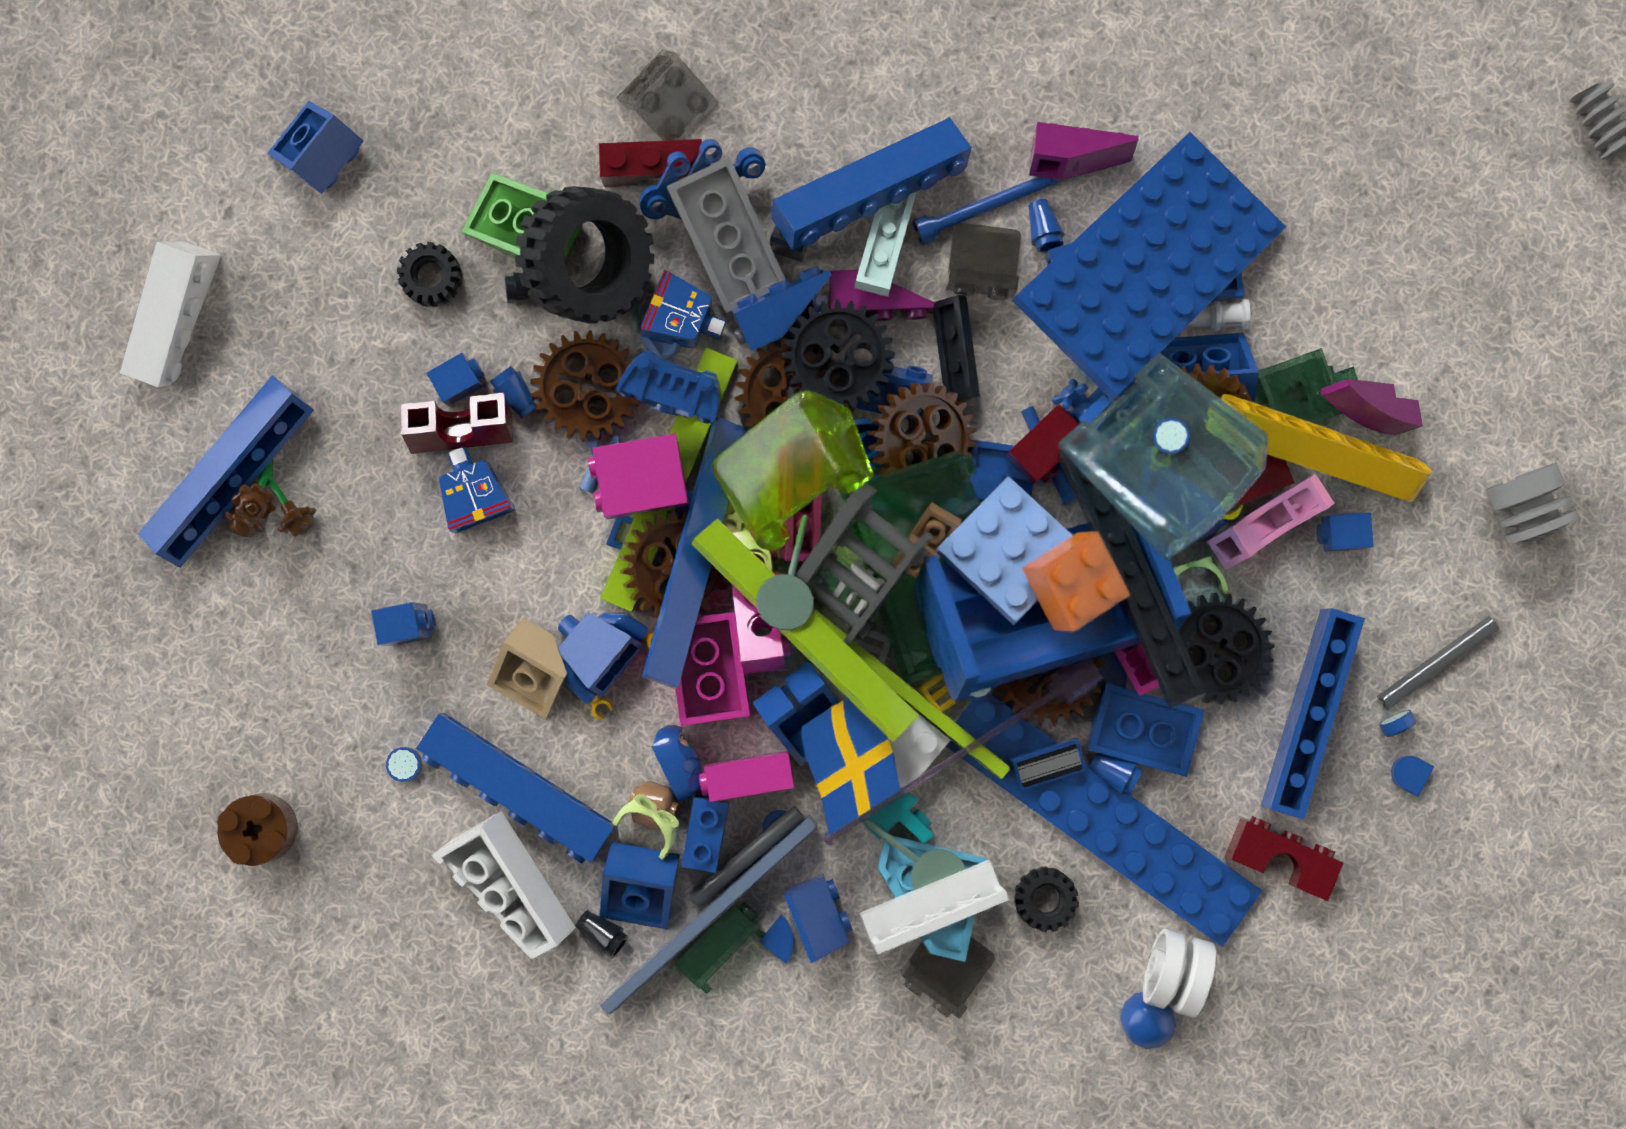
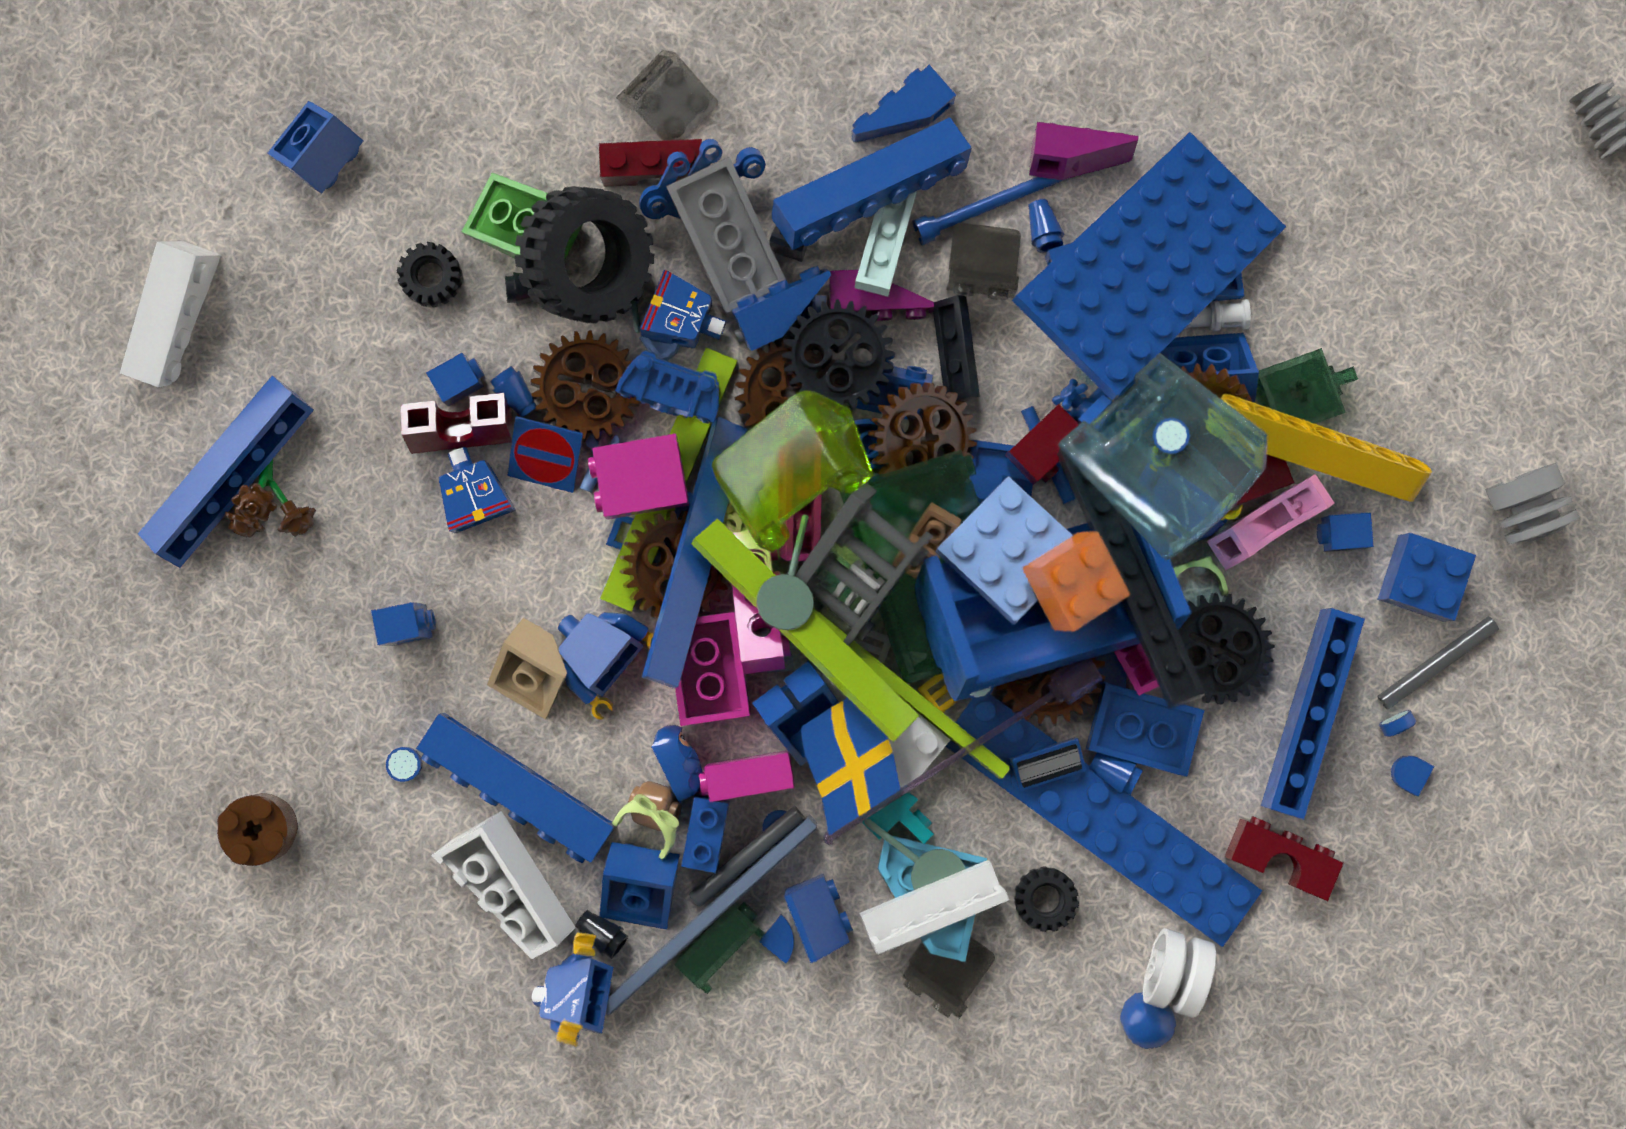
(544, 454): none -> piece
(575, 992): none -> torso
(910, 108): none -> blue slope
(1374, 406): magenta slope -> none
(1426, 577): none -> blue brick

